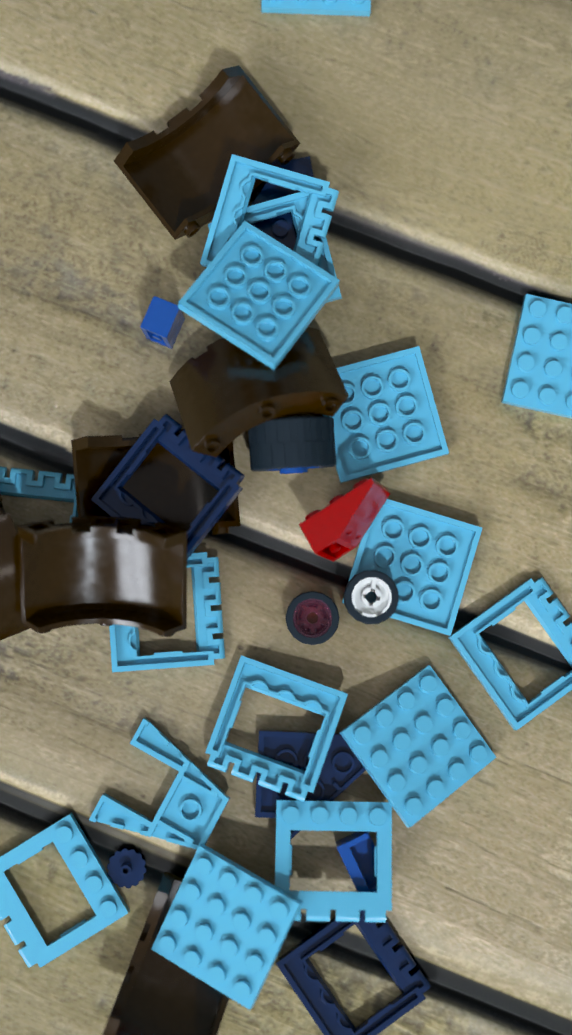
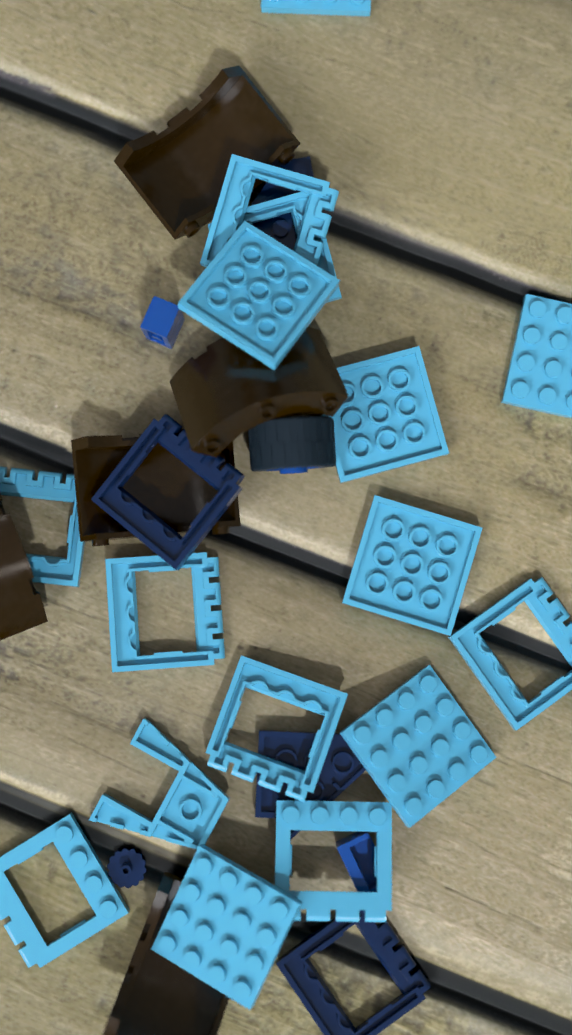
(103, 574): dark brown panel -> none
(320, 630): wheel -> none
(345, 521): red slope -> none
(385, 602): wheel -> none

